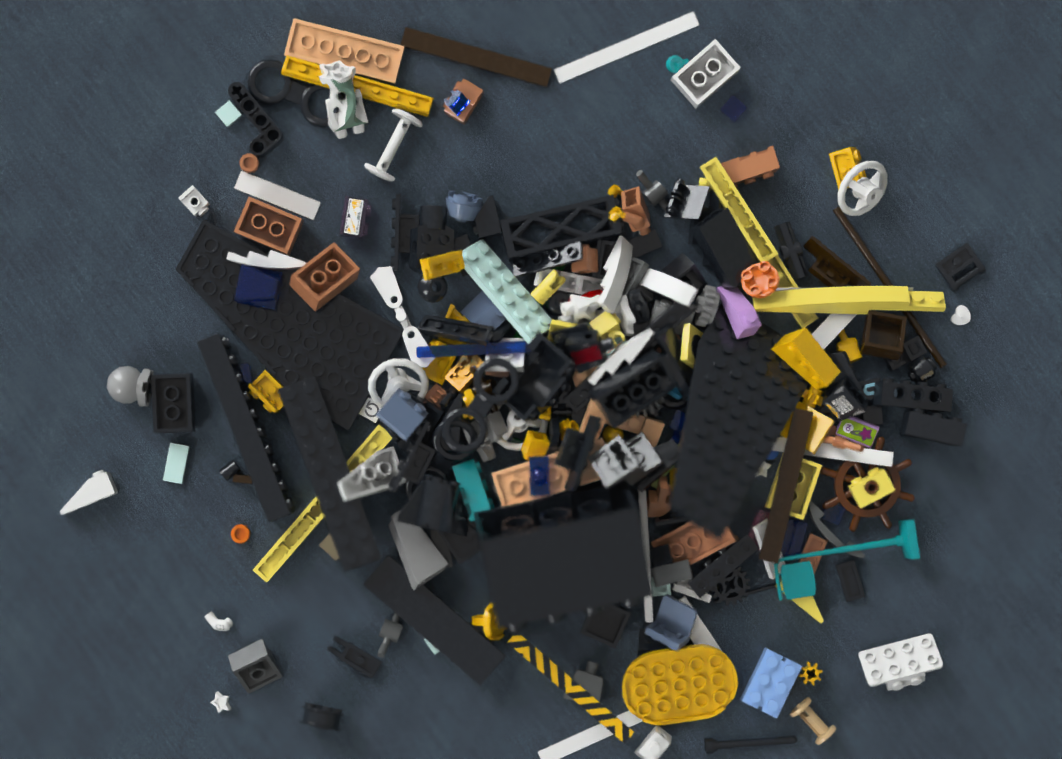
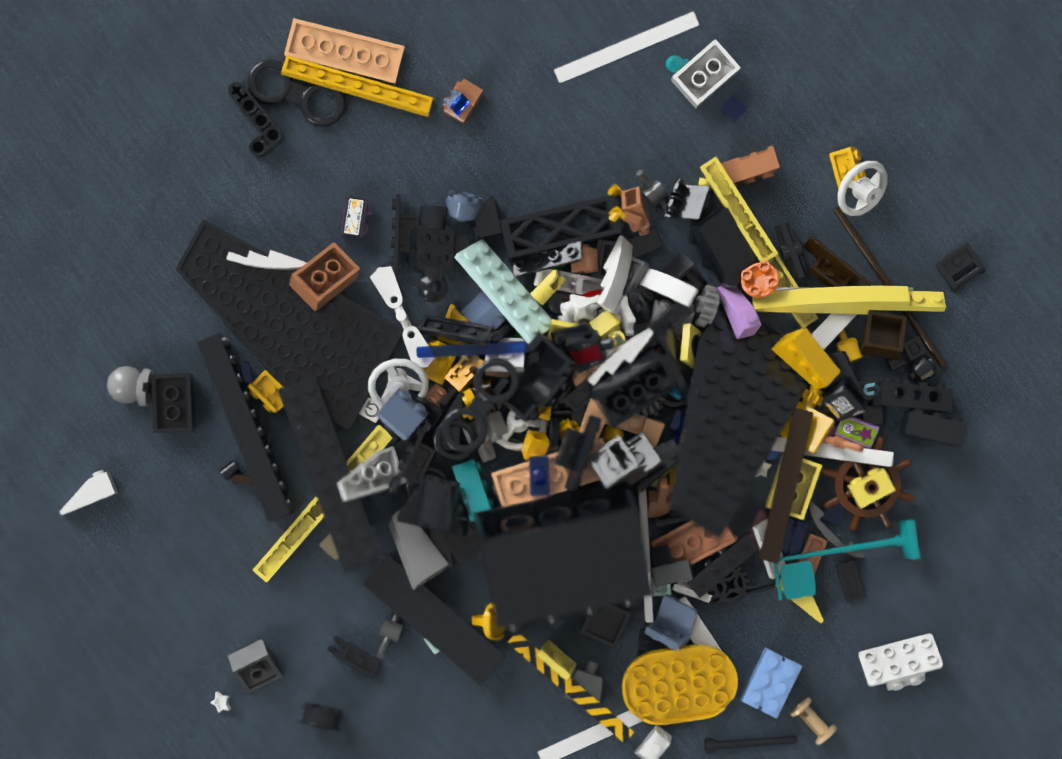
(176, 463): light aqua tile -> none
(190, 194): white brick -> none
(218, 624): white arm -> none
(228, 113): light aqua tile -> none
(240, 533): orange tile -> none
(249, 163): nougat tile -> none
(258, 287): clear blue piece -> none
(269, 226): nougat brick -> none
(277, 195): white sticker -> none
(340, 79): white hips -> none
(393, 144): white hose -> none
(442, 264): yellow hinge -> none
(476, 57): dark brown tile -> none
(557, 659): none -> light yellow tile
(810, 678): yellow gear -> none
(961, 315): white piece -> none

